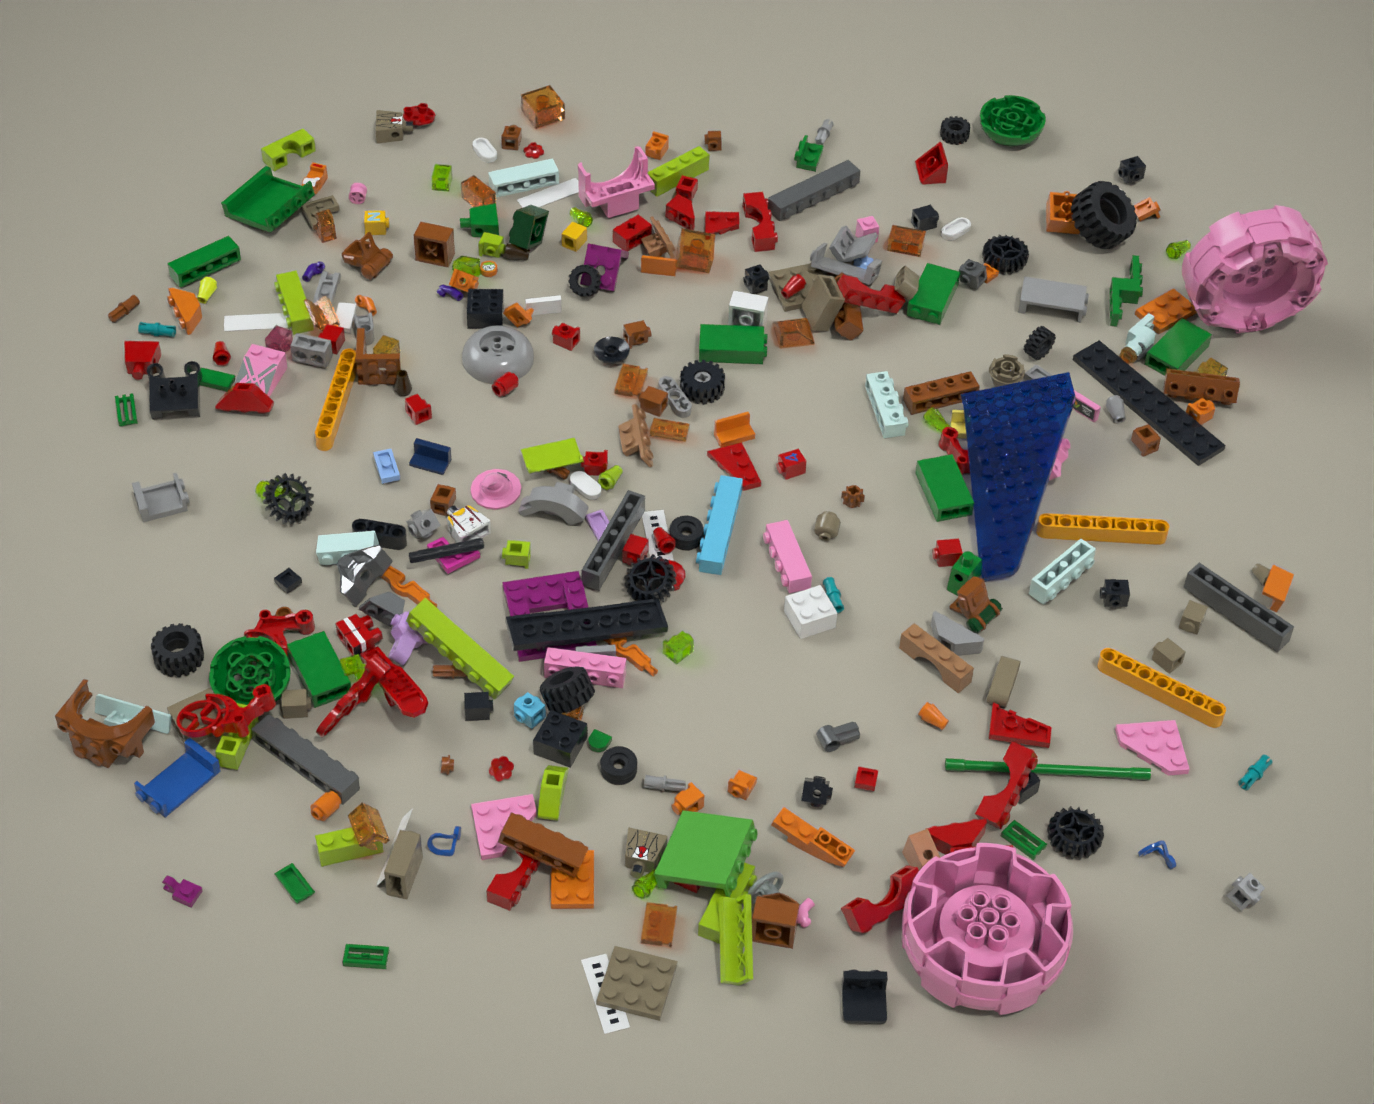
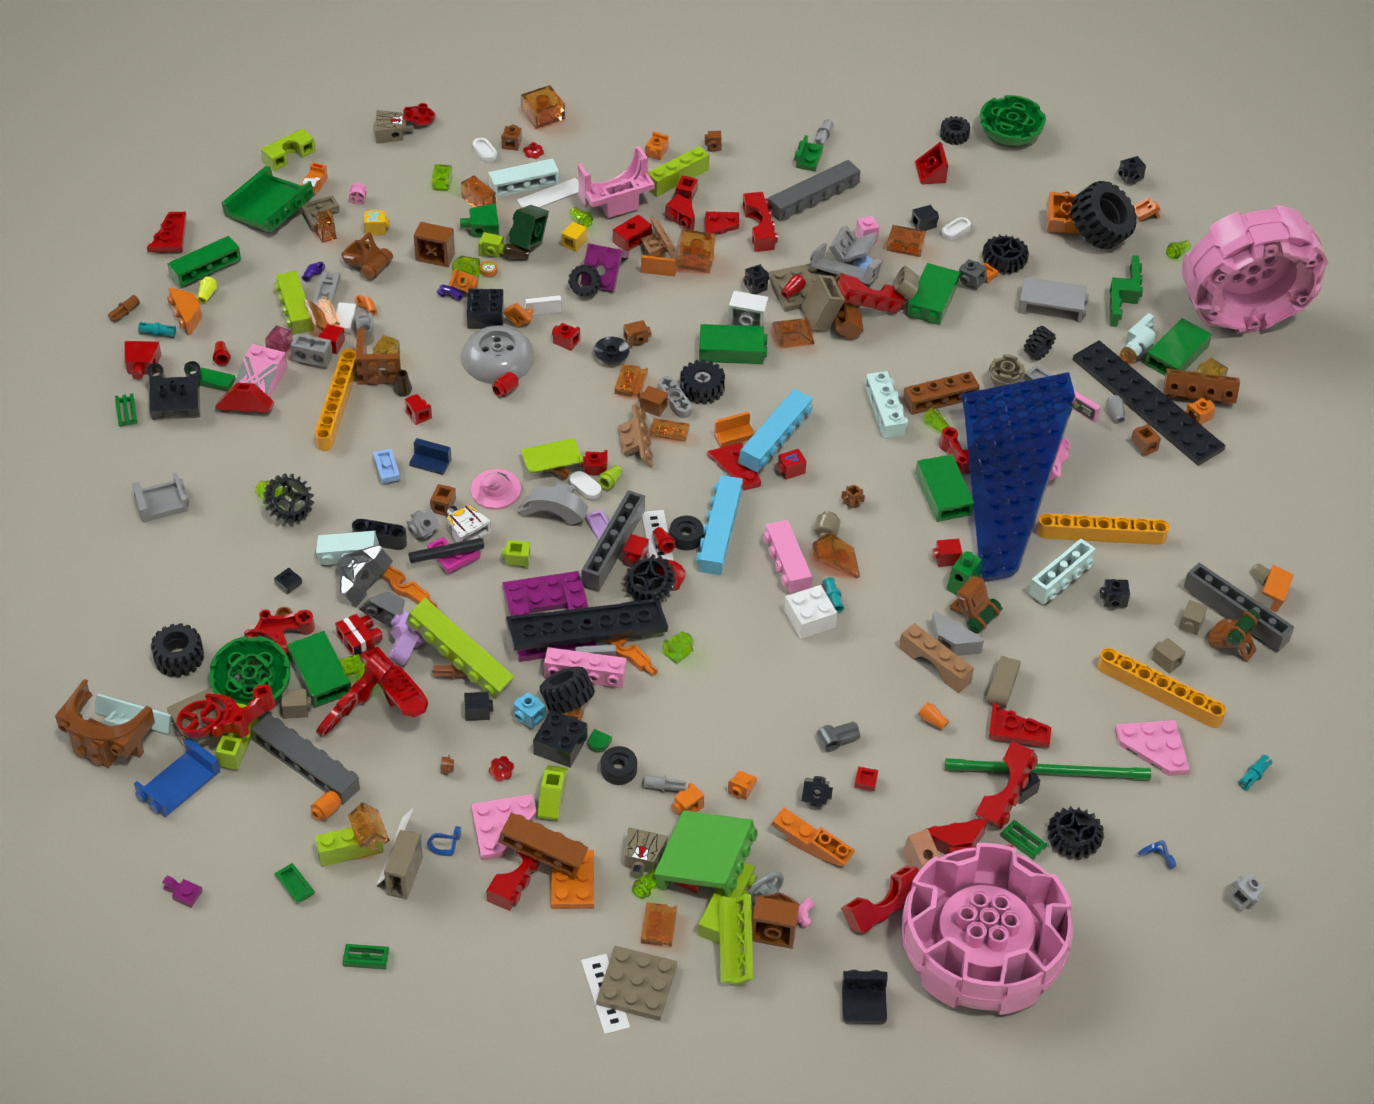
(171, 234): none -> red wing
(254, 321): white sticker -> none
(775, 430): none -> medium azure brick
(836, 554): none -> clear orange slope
(958, 423): light yellow panel -> none
(1167, 310): orange plate -> none
(1235, 633): none -> dark orange piece

